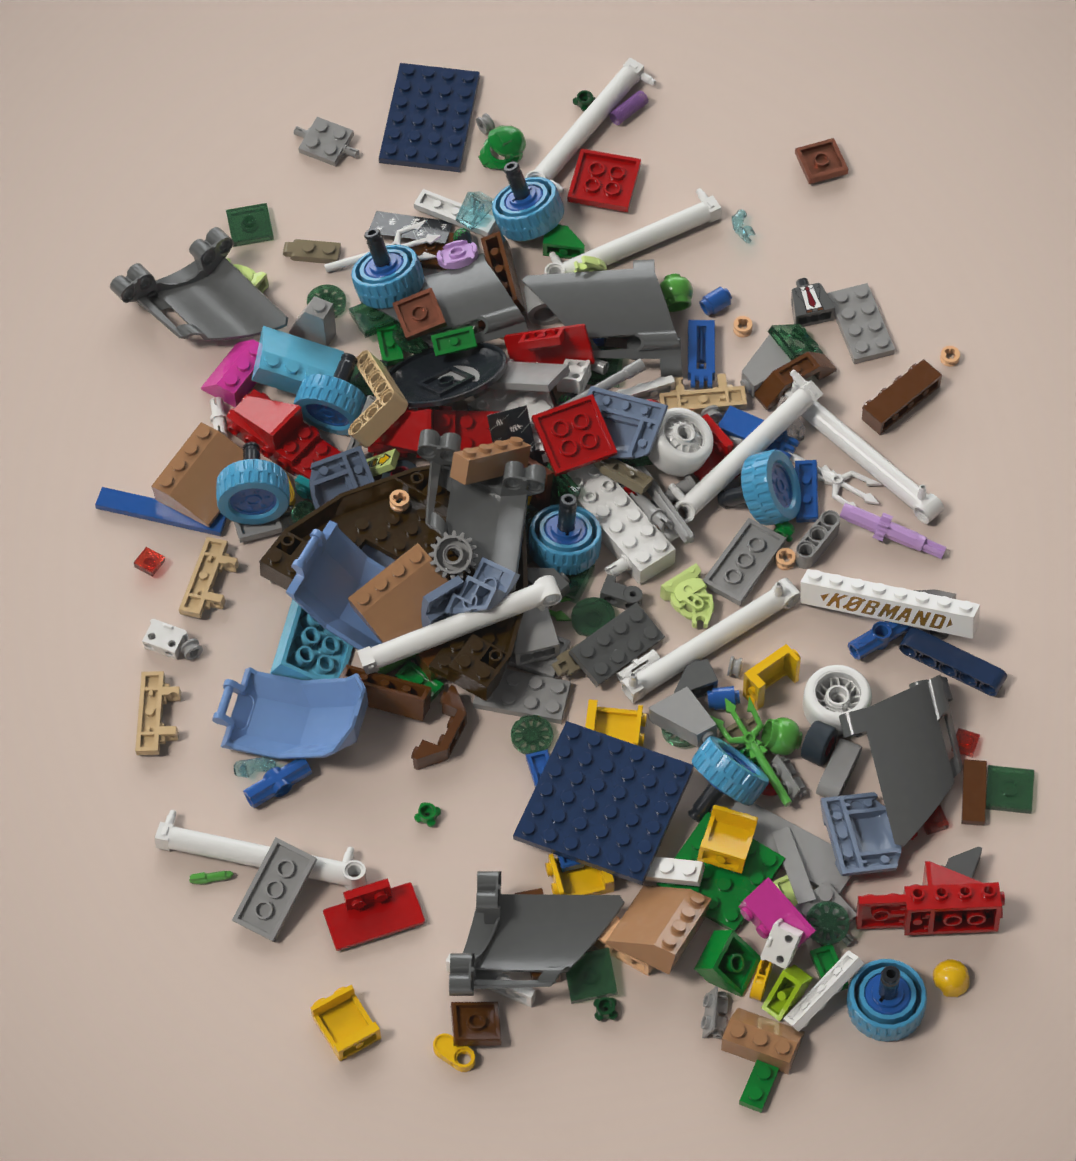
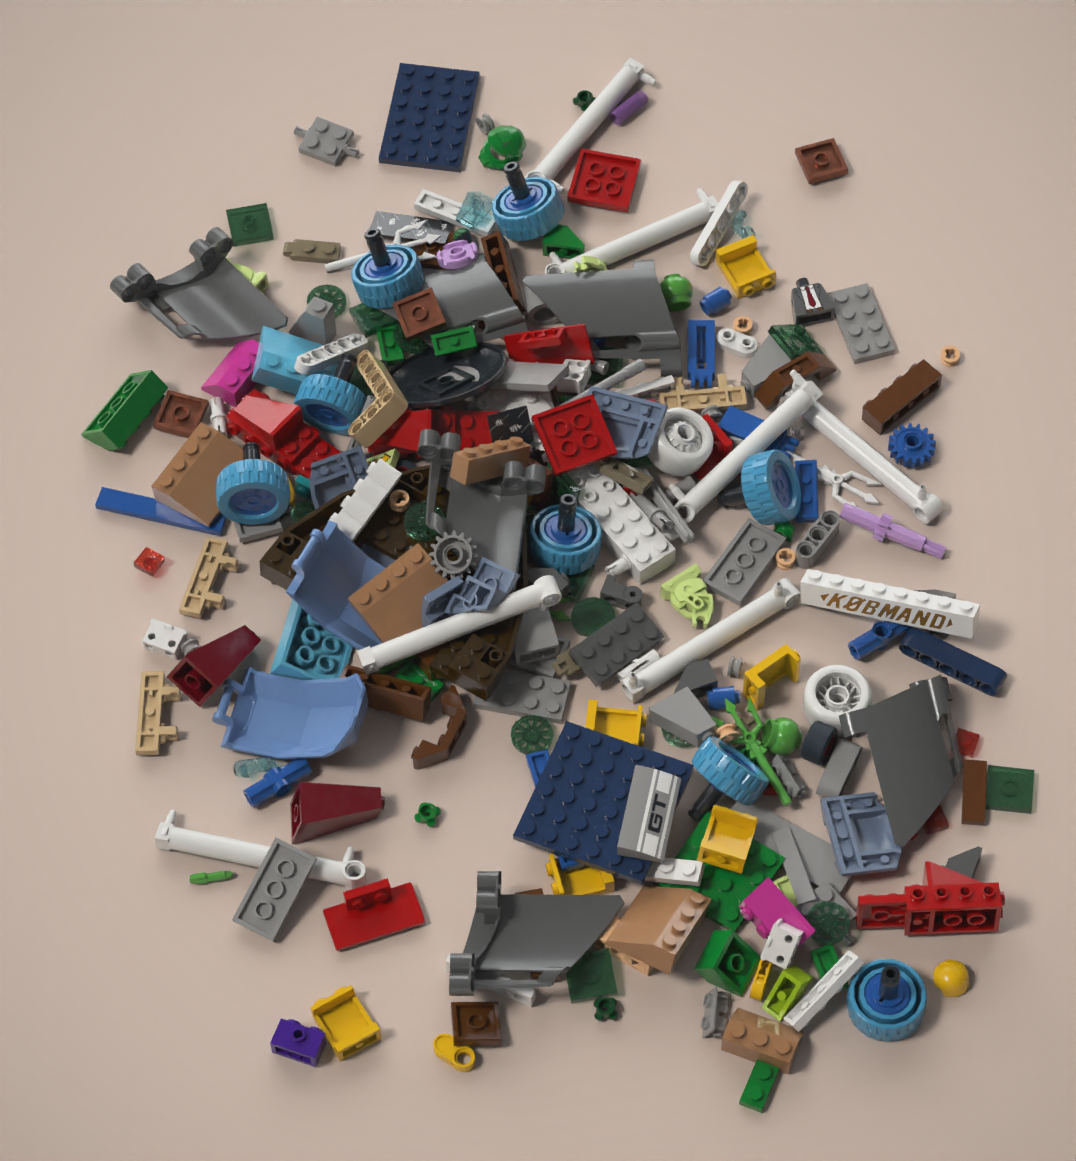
(125, 410): none -> green slope
(180, 413): none -> copper plate
(212, 663): none -> dark red slope
(298, 1042): none -> dark purple brick
(327, 808): none -> dark red slope
(330, 353): none -> white beam
(367, 498): none -> white brick
(419, 522): none -> clear green wheel
(648, 814): none -> light grey slope
(703, 249): none -> white beam
(727, 732): none -> light nougat bush
(736, 343): none -> white plate
(744, 267): none -> yellow panel
(911, 446): none -> blue gear

